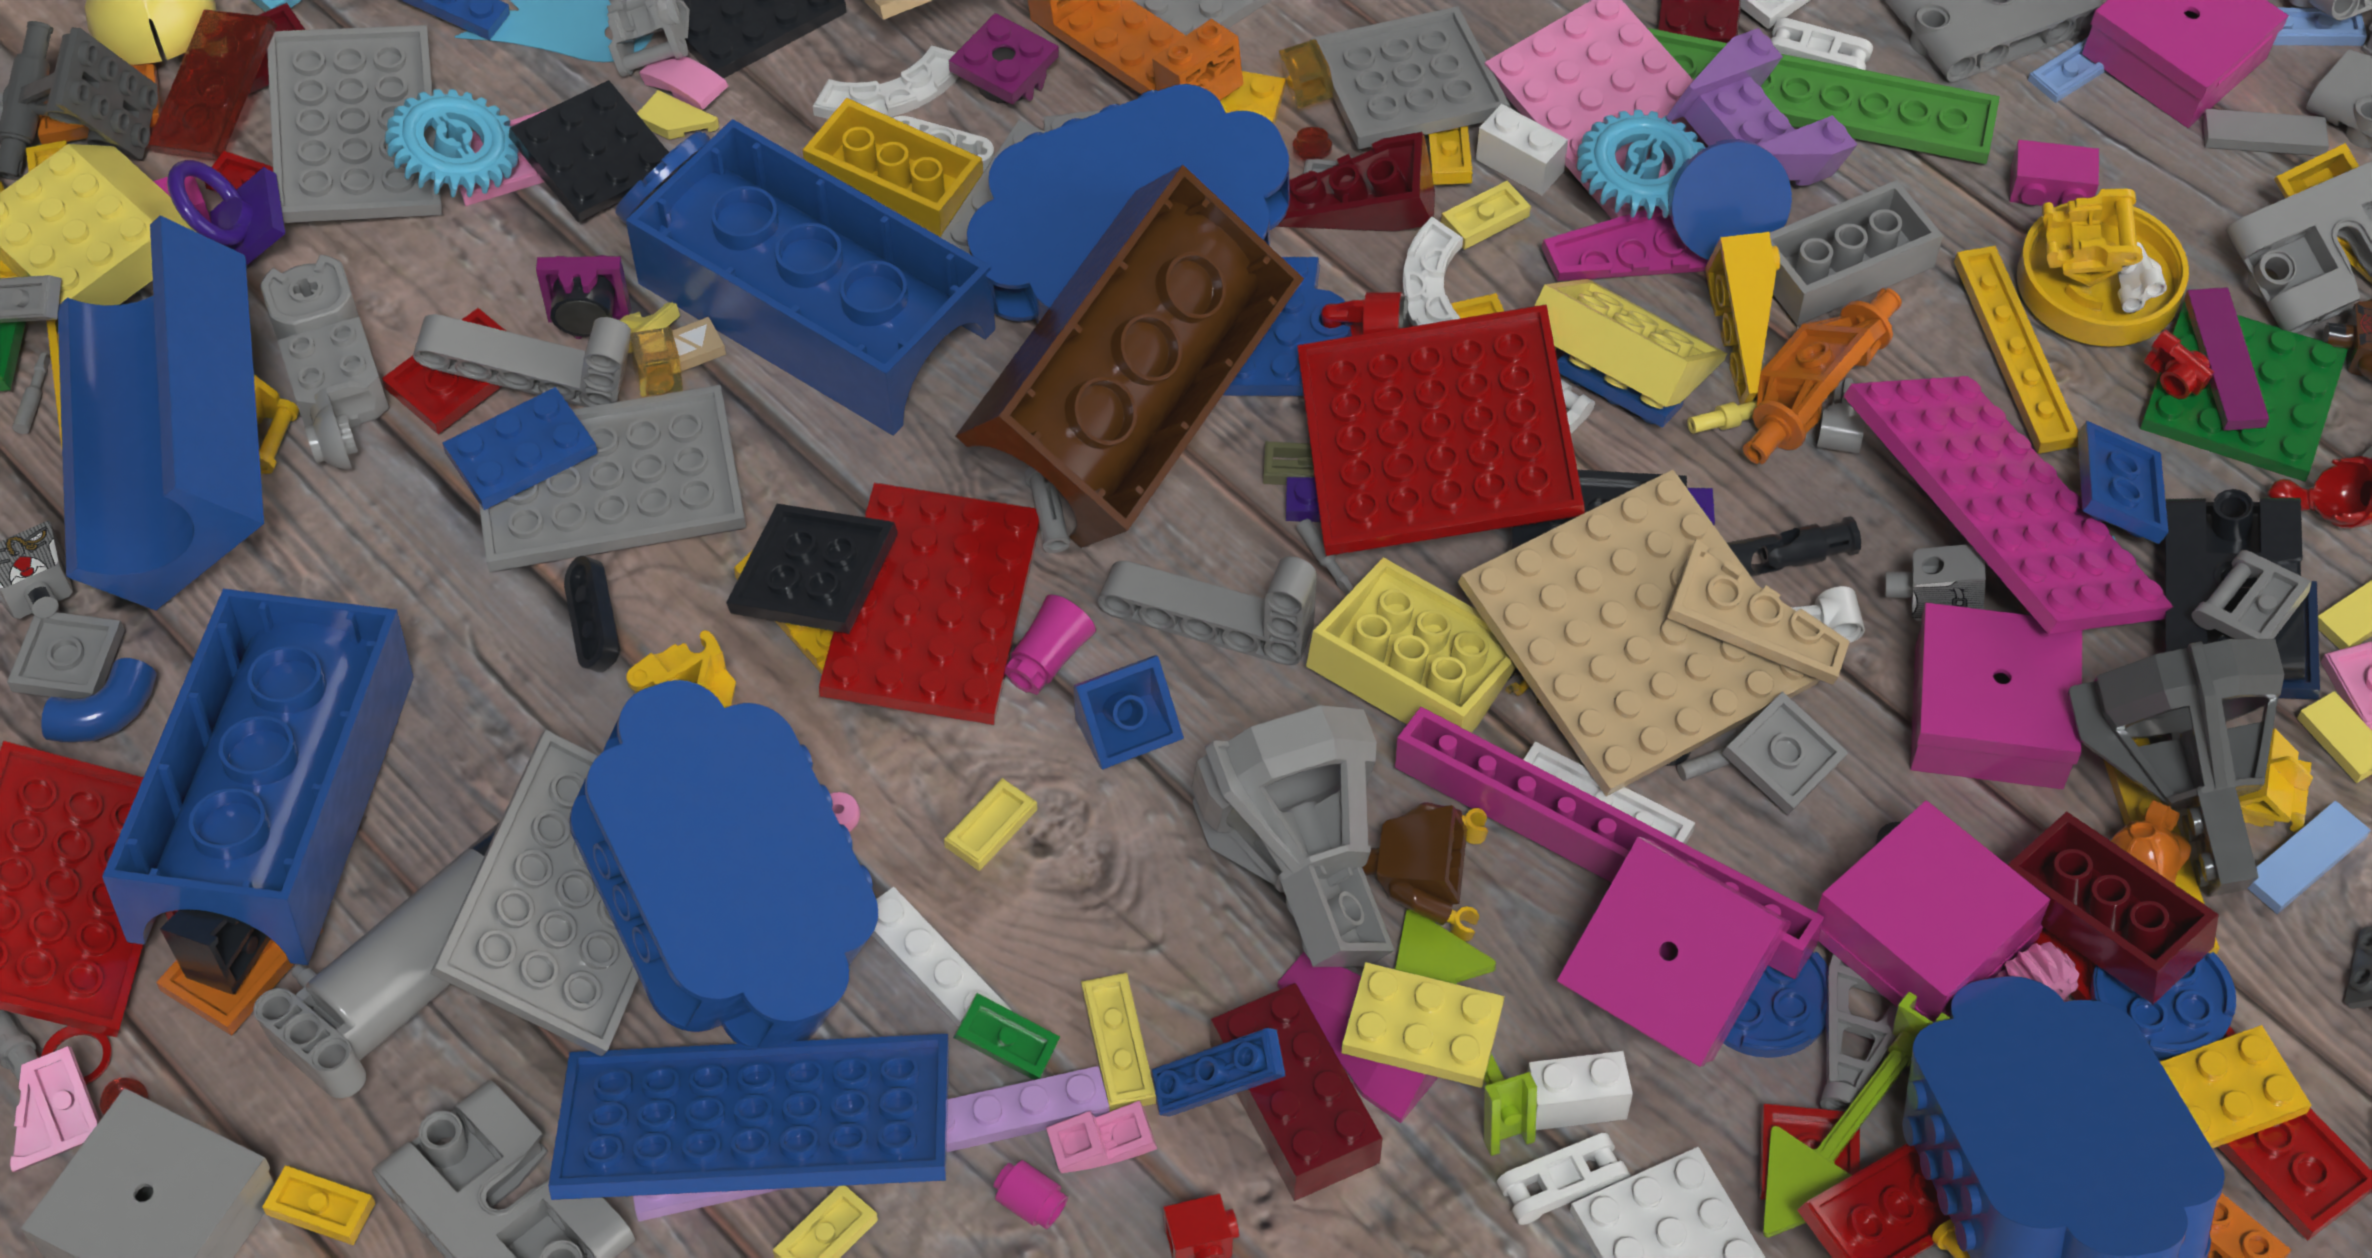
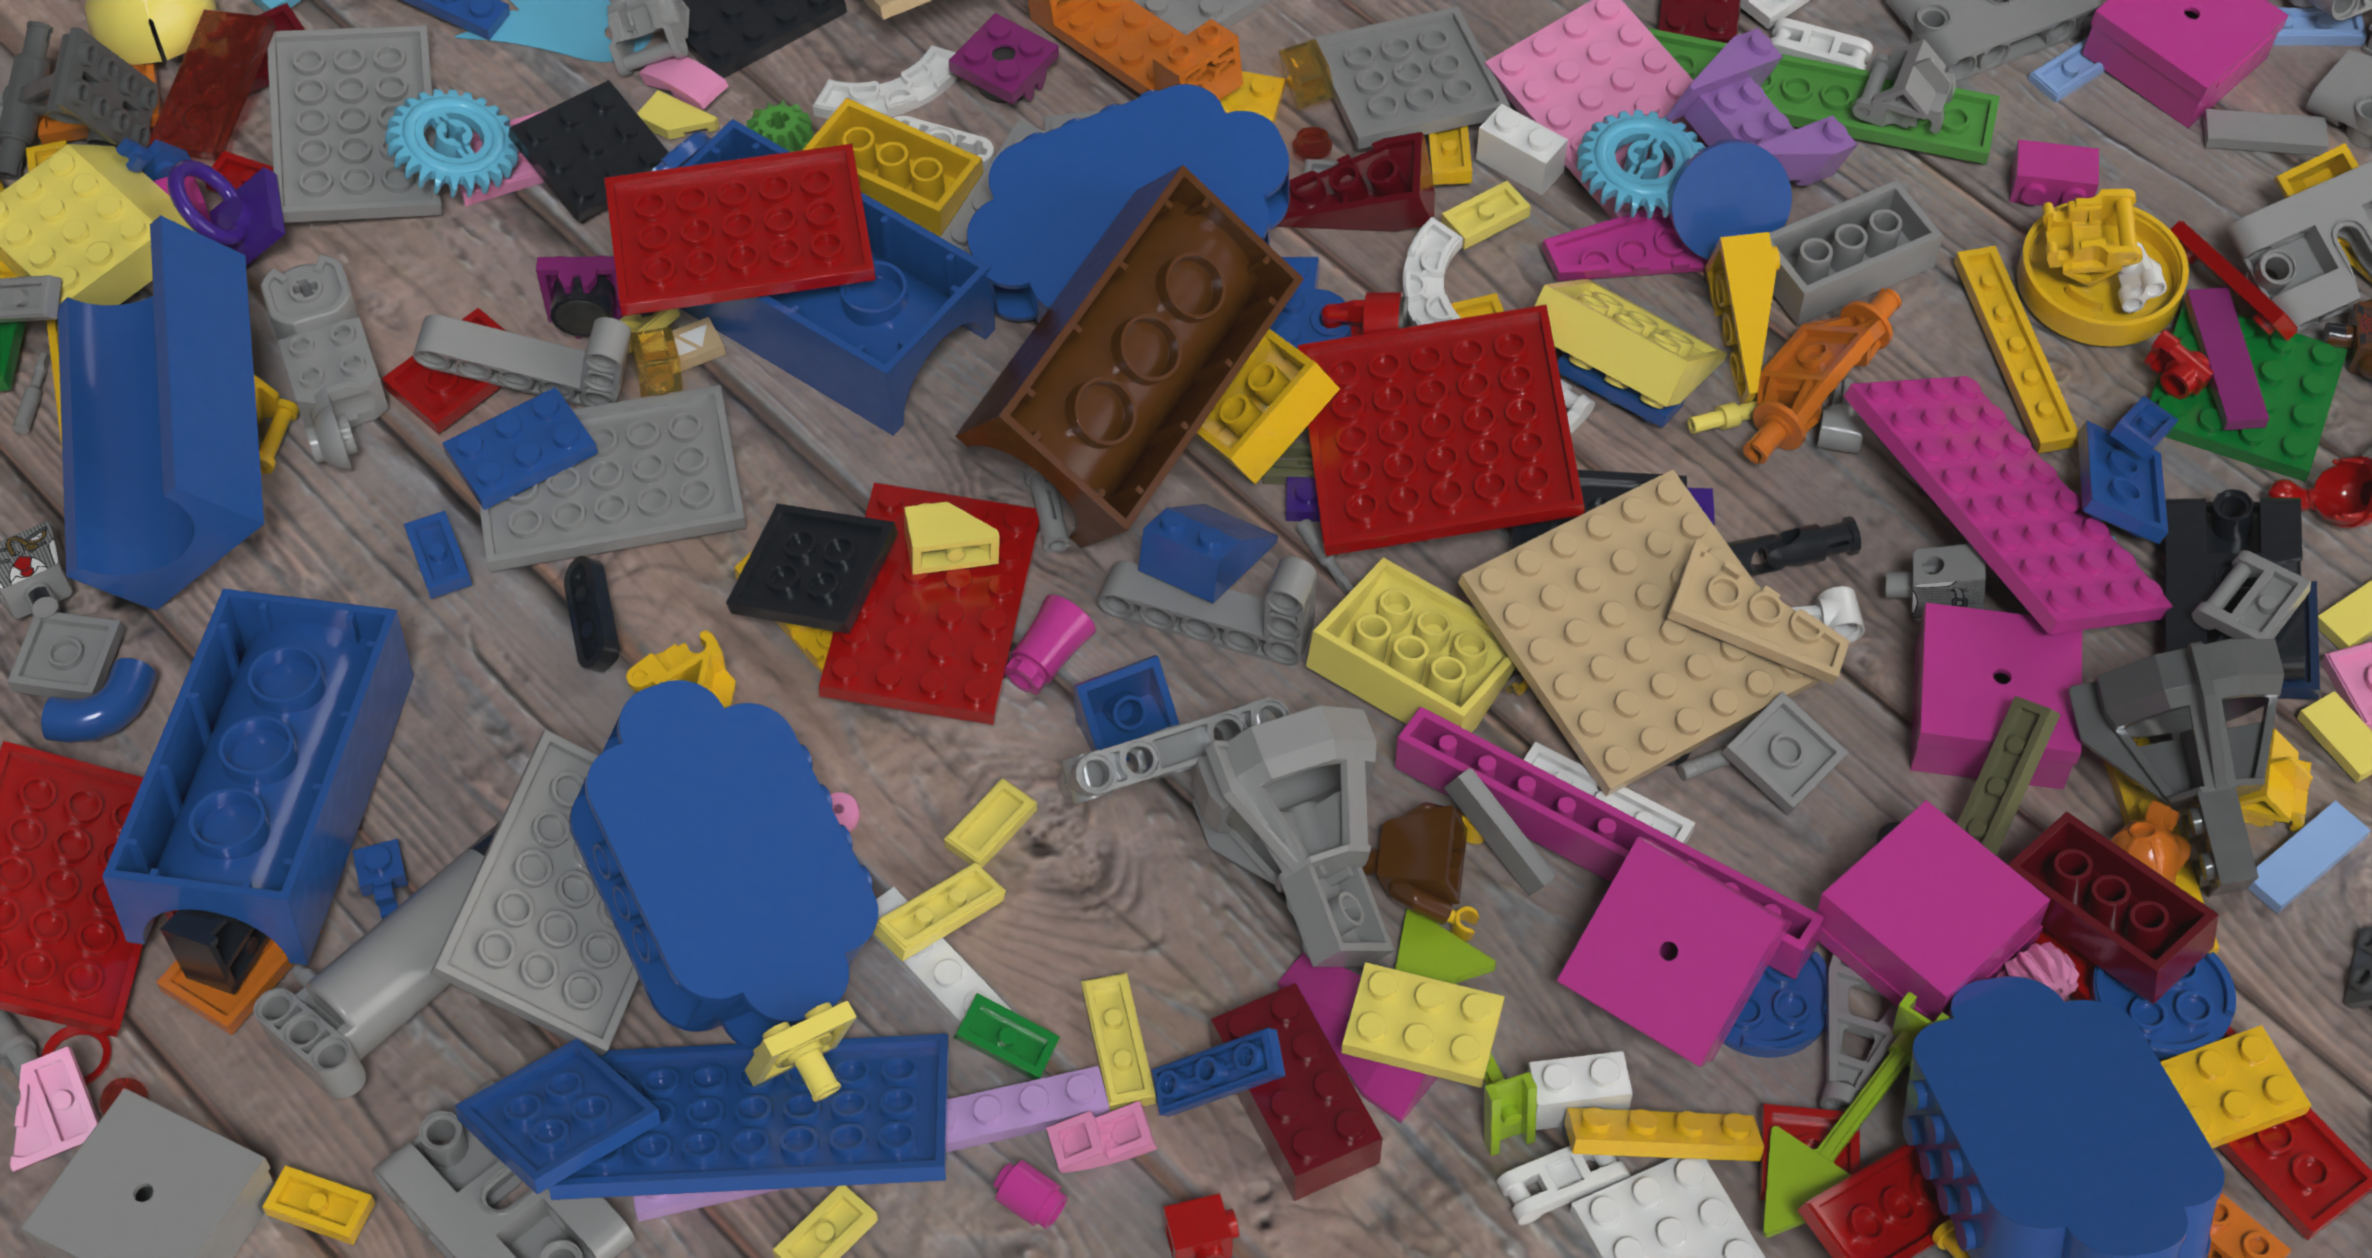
(152, 161): none -> blue plate
(379, 872): none -> blue plate
(437, 554): none -> blue plate
(557, 1115): none -> blue plate
(738, 229): none -> red plate
(783, 125): none -> bright green gear
(803, 1048): none -> light yellow plate
(939, 911): none -> light yellow tile
(947, 538): none -> light yellow slope
(1159, 752): none -> light grey connector
(1201, 549): none -> blue slope
(1266, 407): none -> yellow brick
(1500, 831): none -> light grey tile
(1663, 1134): none -> yellow plate
(1918, 90): none -> light grey piece
(2007, 772): none -> olive plate
(2143, 428): none -> blue plate
(2268, 314): none -> red plate

